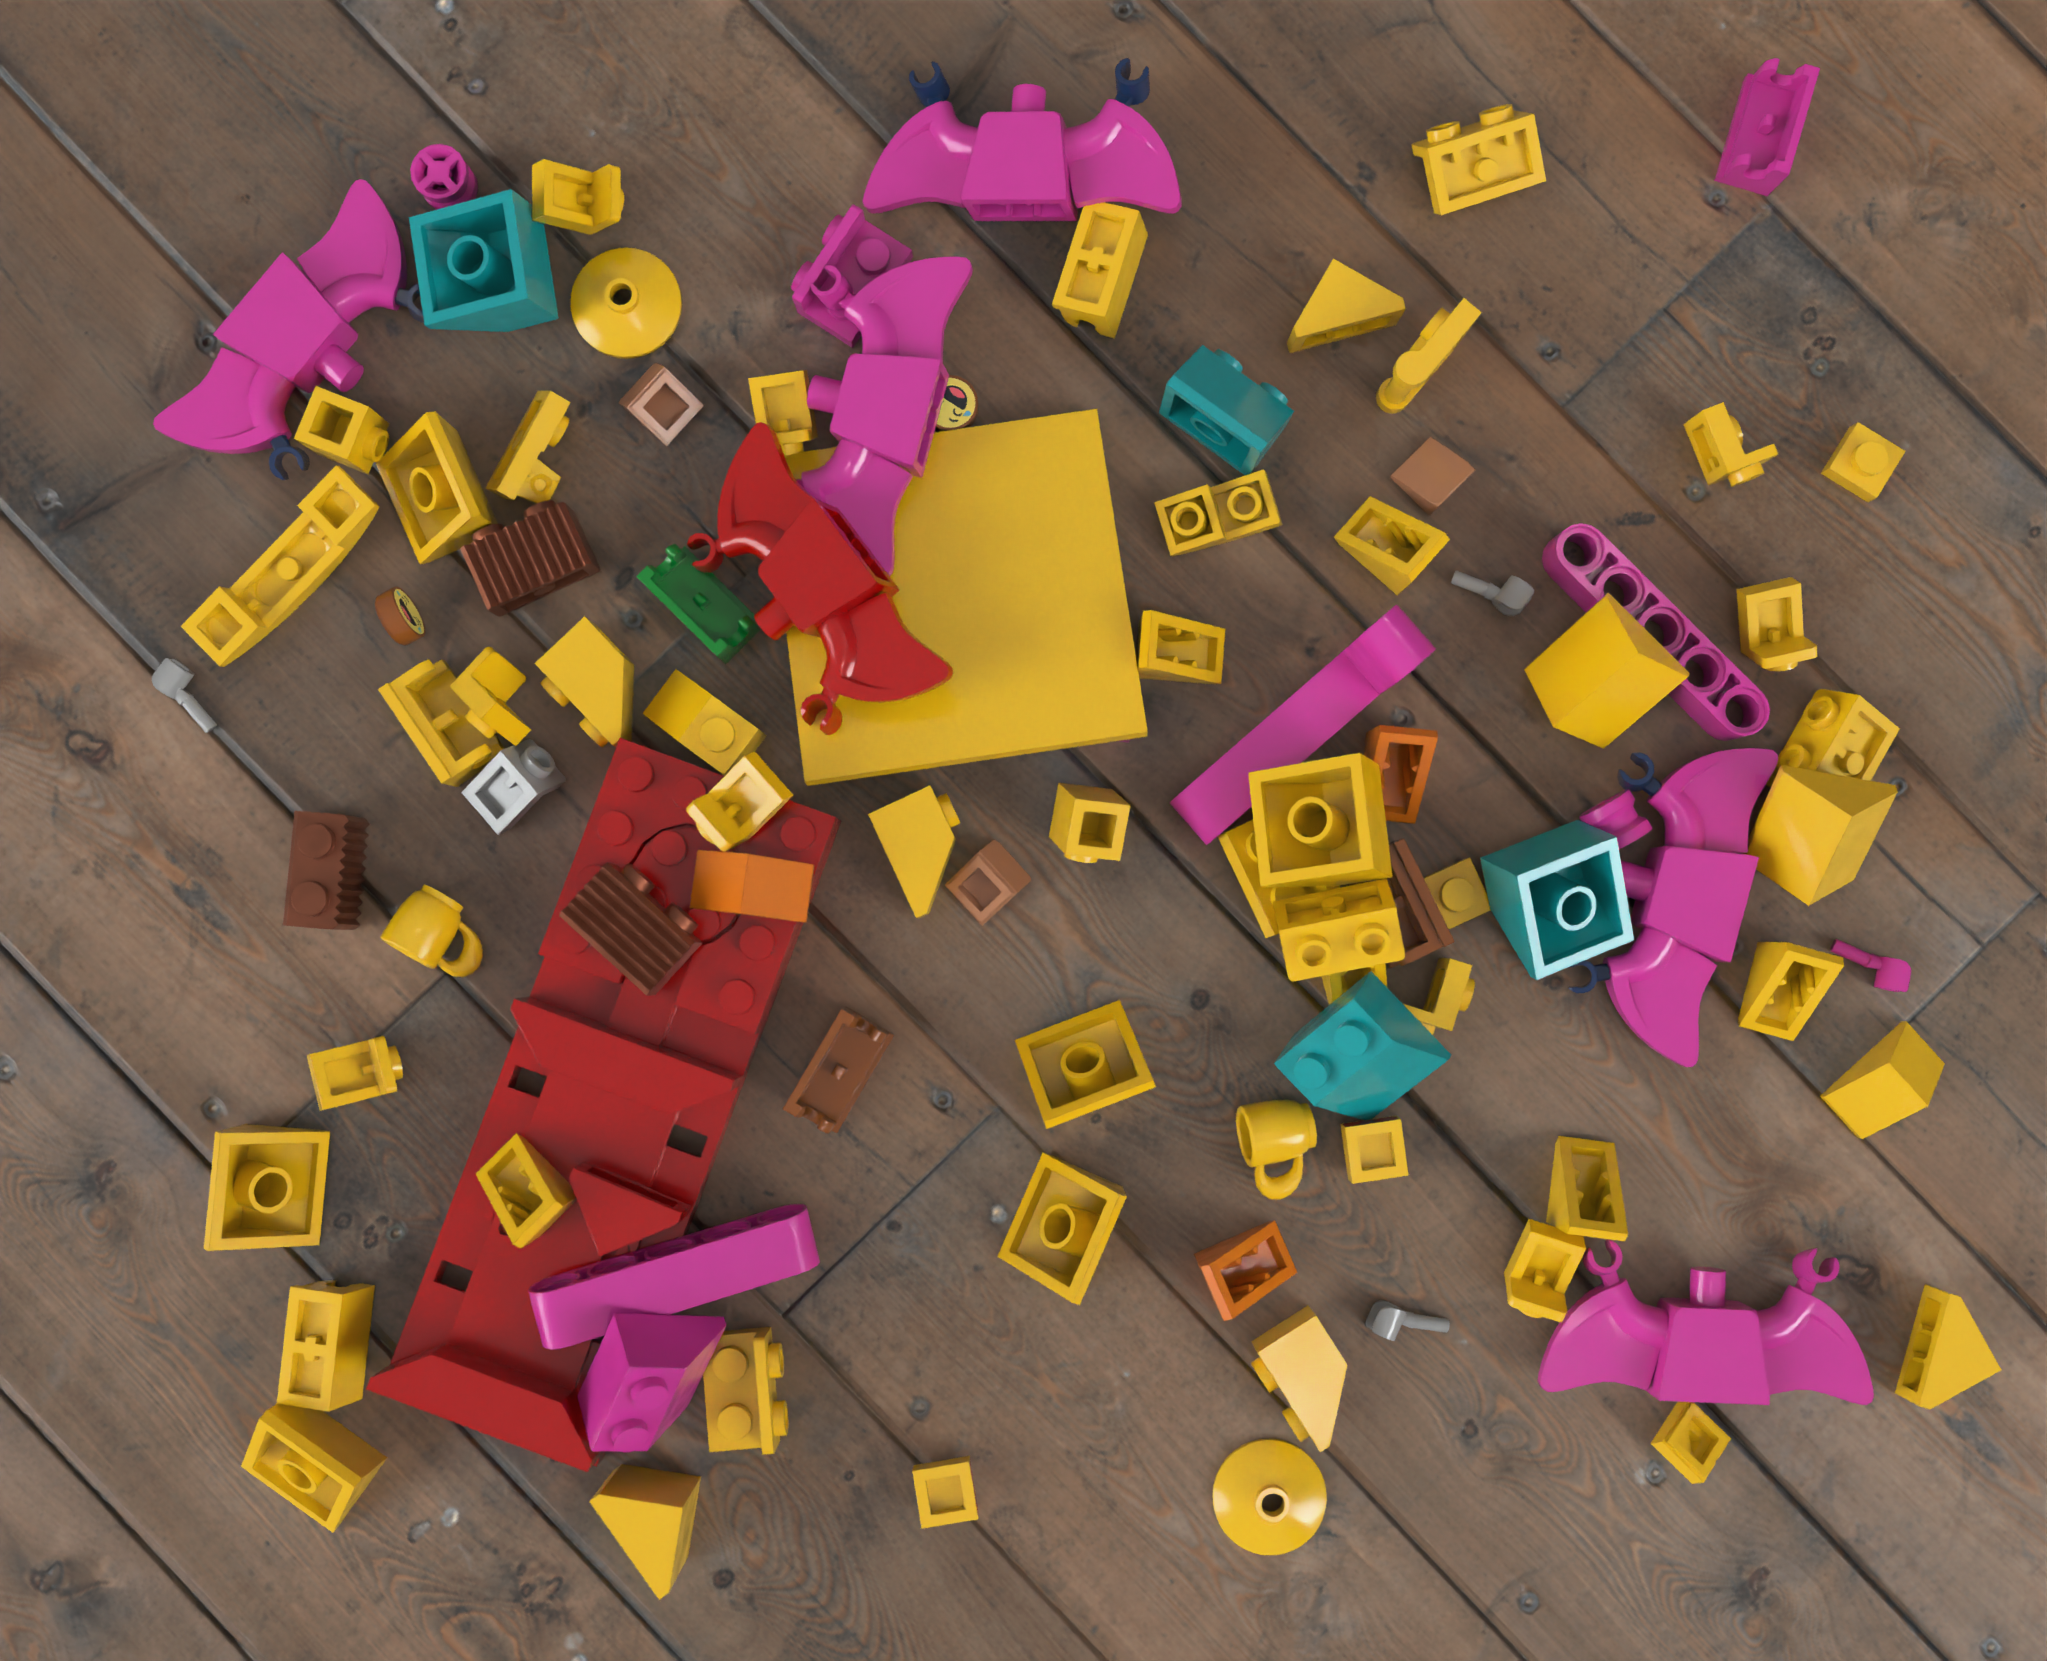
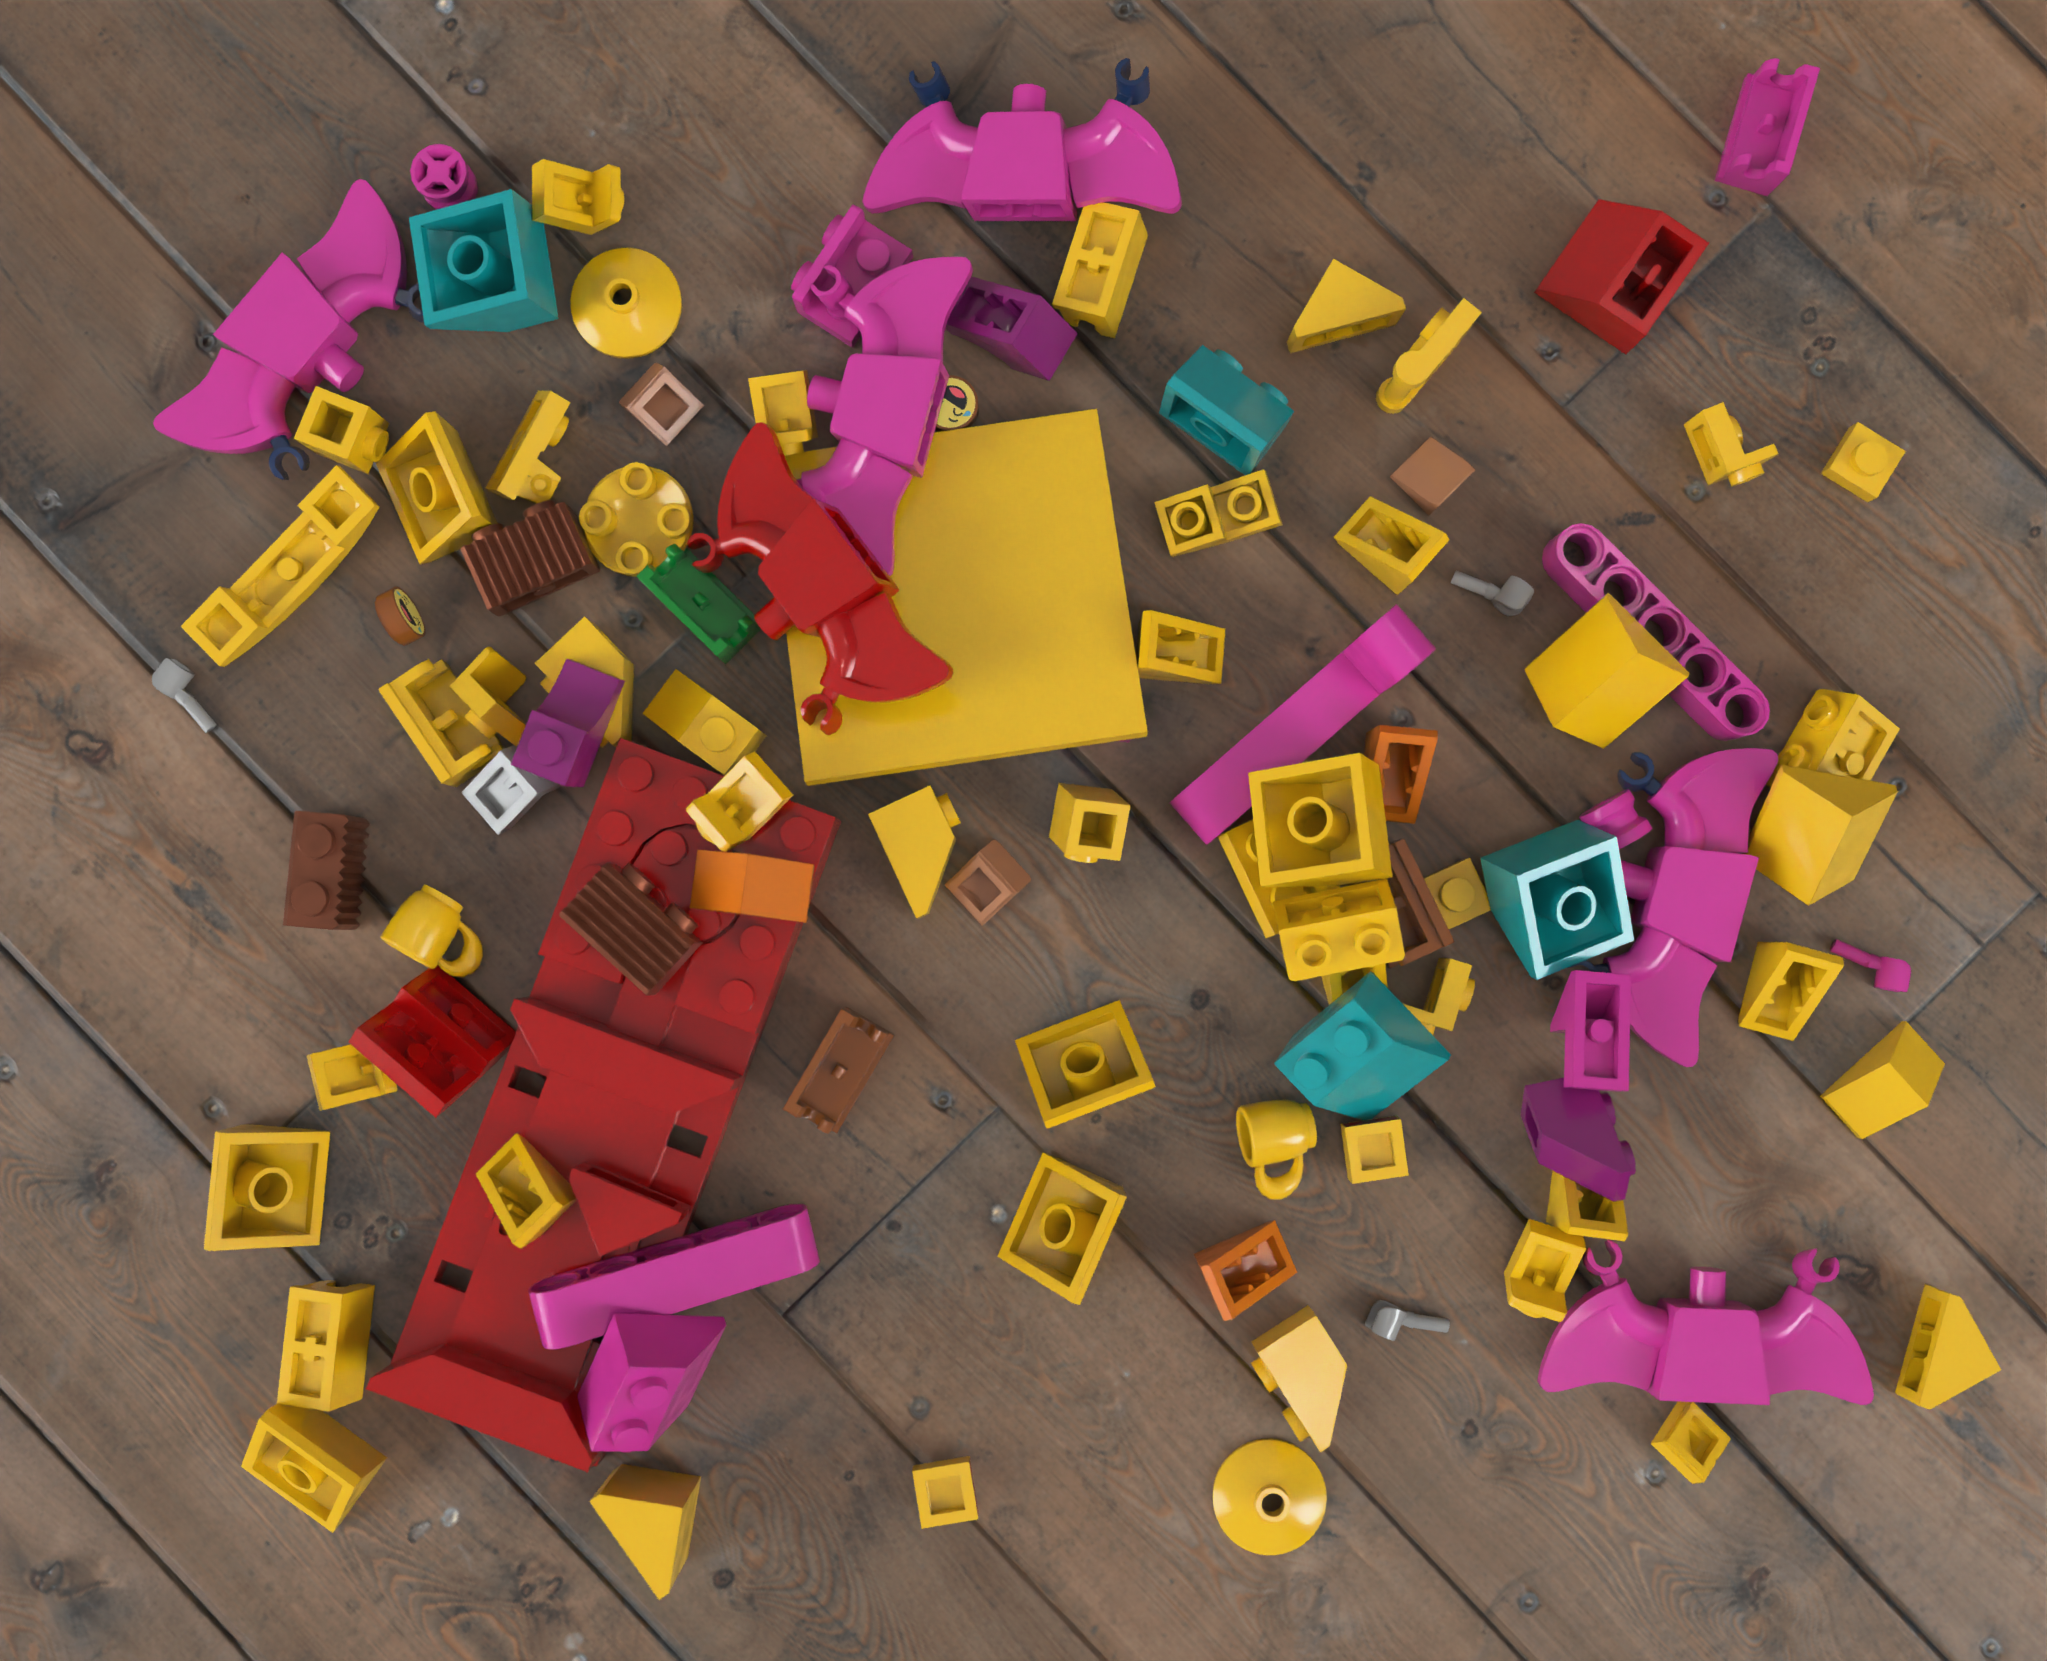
(434, 1039): none -> red slope
(569, 725): none -> magenta arch
(635, 518): none -> yellow dish
(743, 1394): yellow bracket -> none
(1012, 326): none -> magenta arch
(1481, 158): yellow bracket -> none
(1577, 1136): none -> magenta slope
(1596, 1030): none -> dark pink slope
(1621, 271): none -> red slope
(1773, 625): yellow bracket -> none

